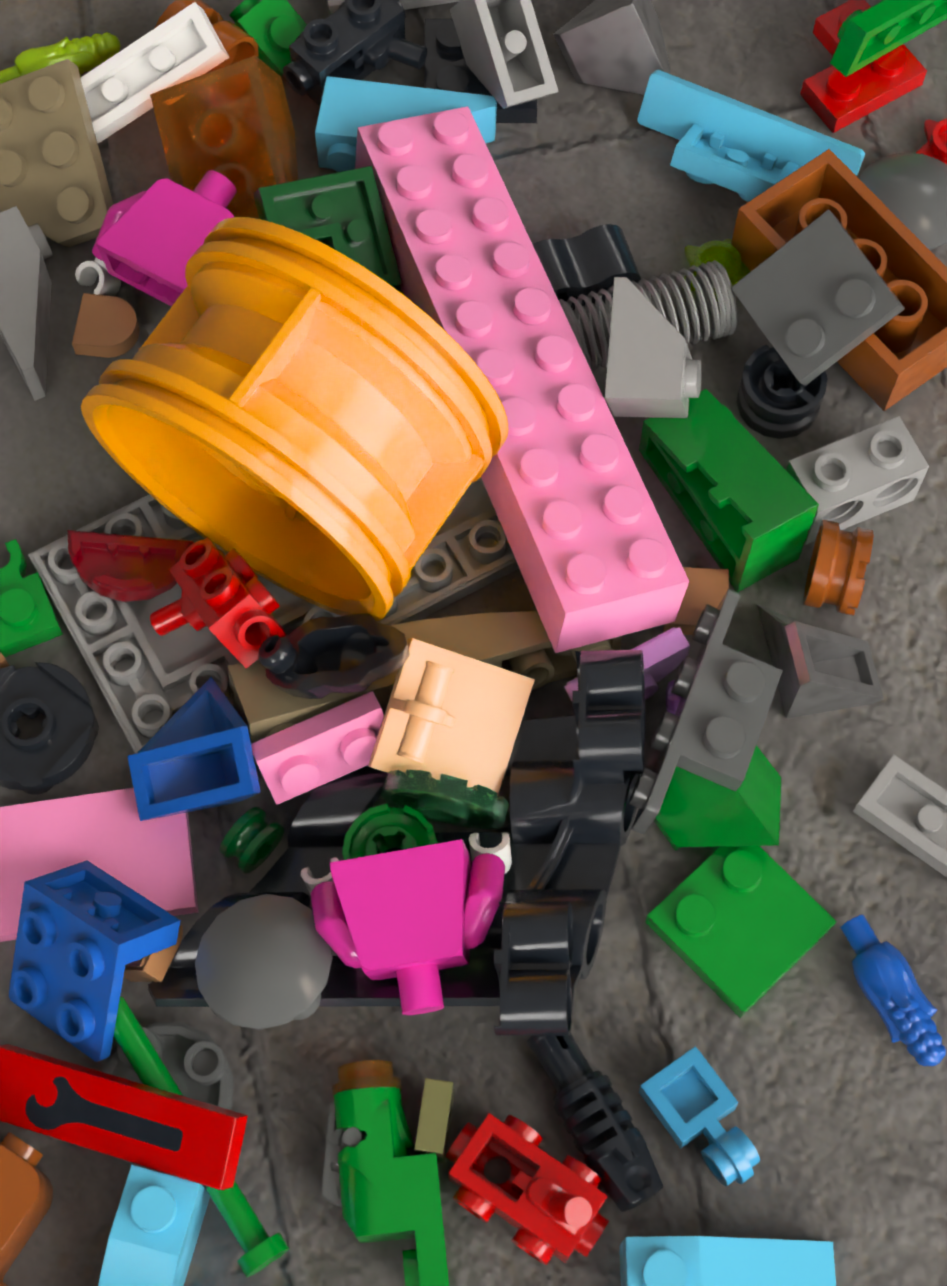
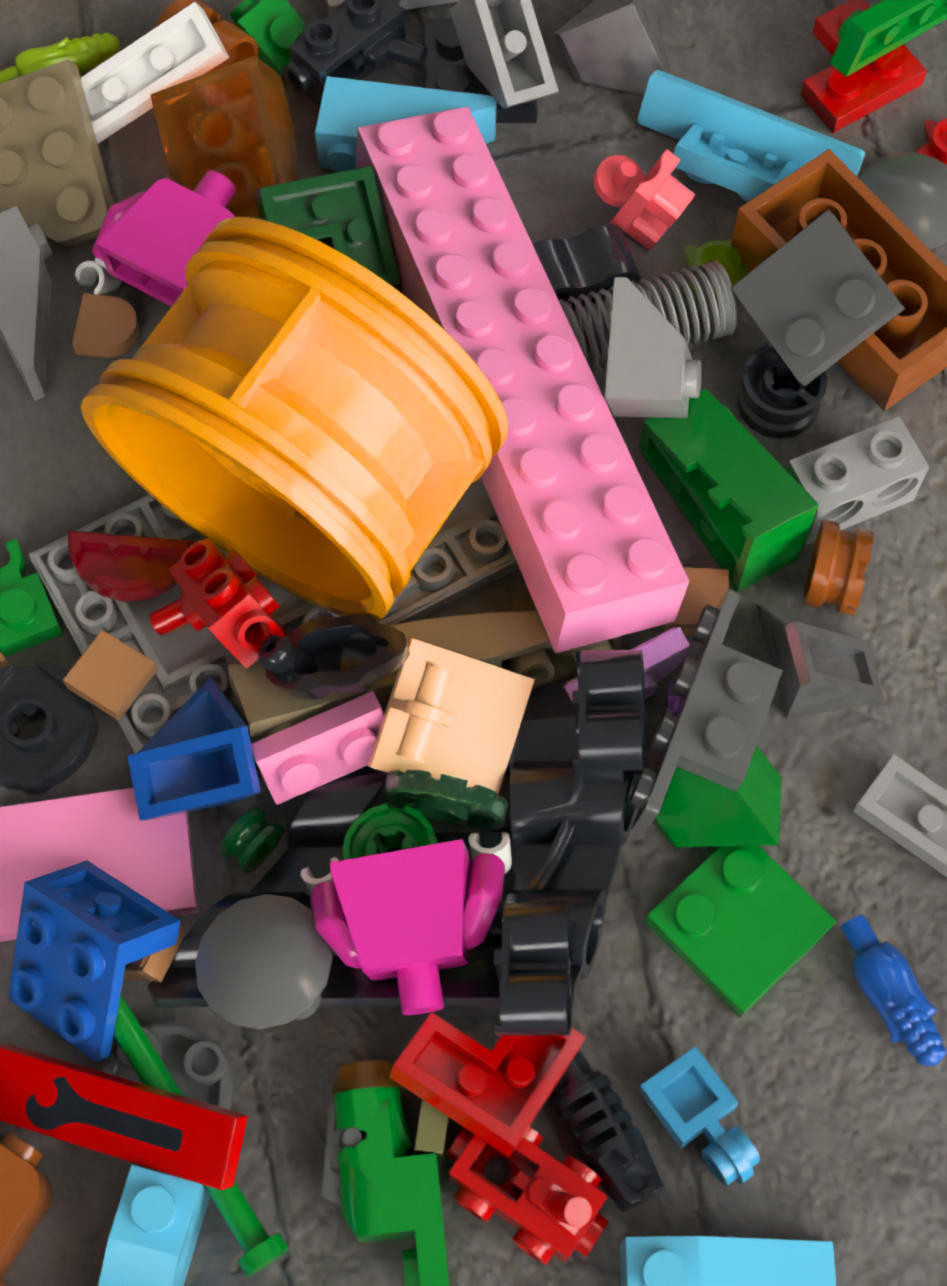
(110, 675): none -> medium nougat tile
(482, 1089): none -> red plate
(646, 202): none -> coral hips

